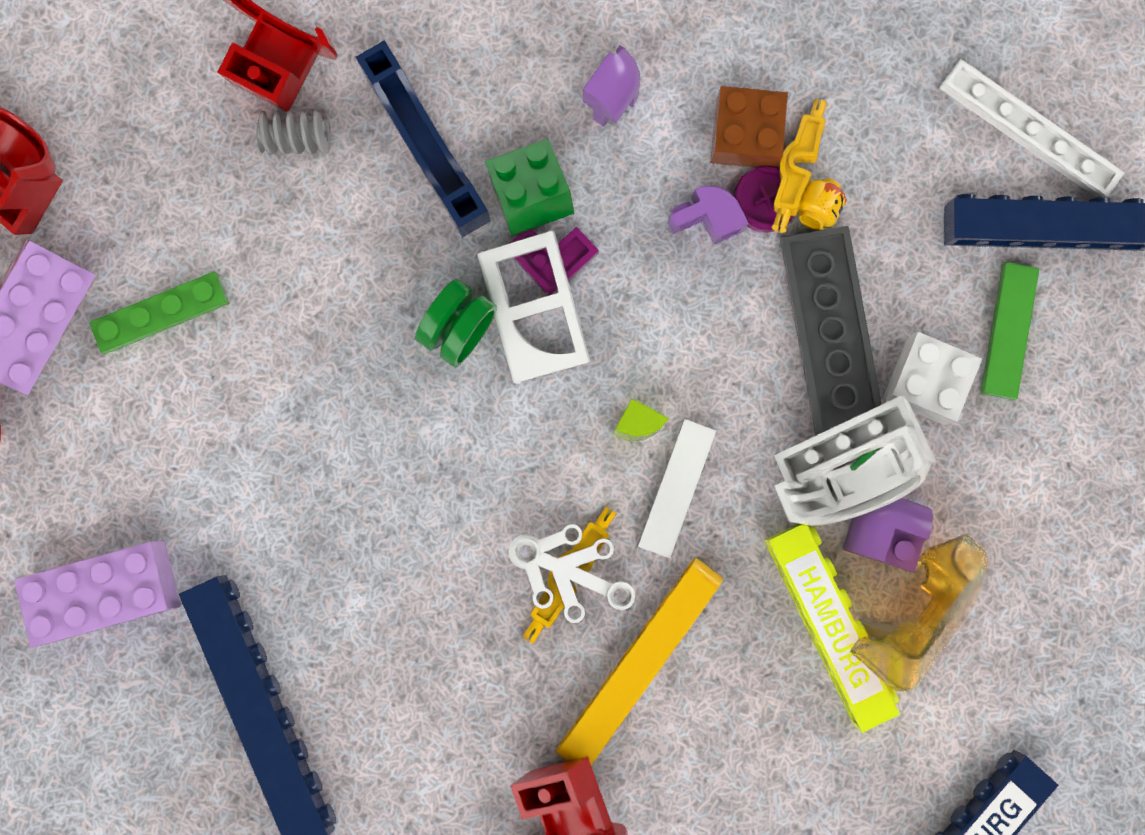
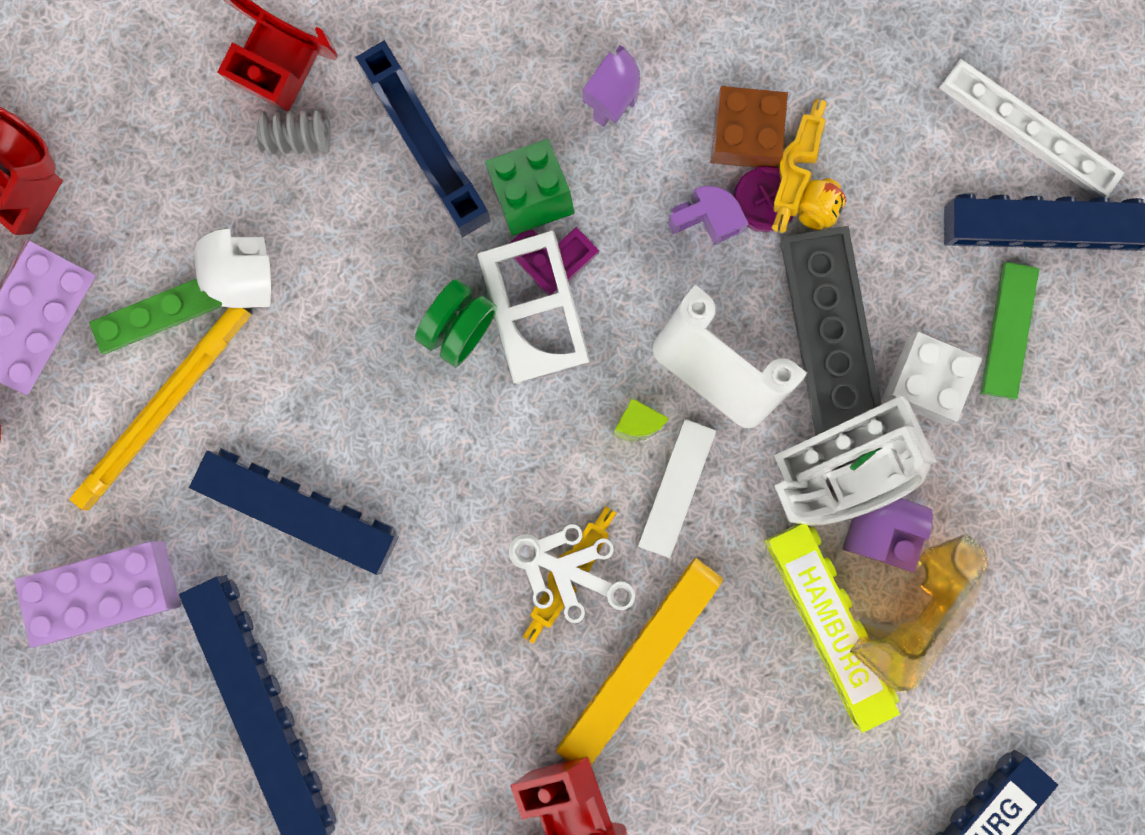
(159, 408): none -> yellow piece
(233, 269): none -> white brick
(293, 511): none -> dark blue brick
(717, 370): none -> white windscreen

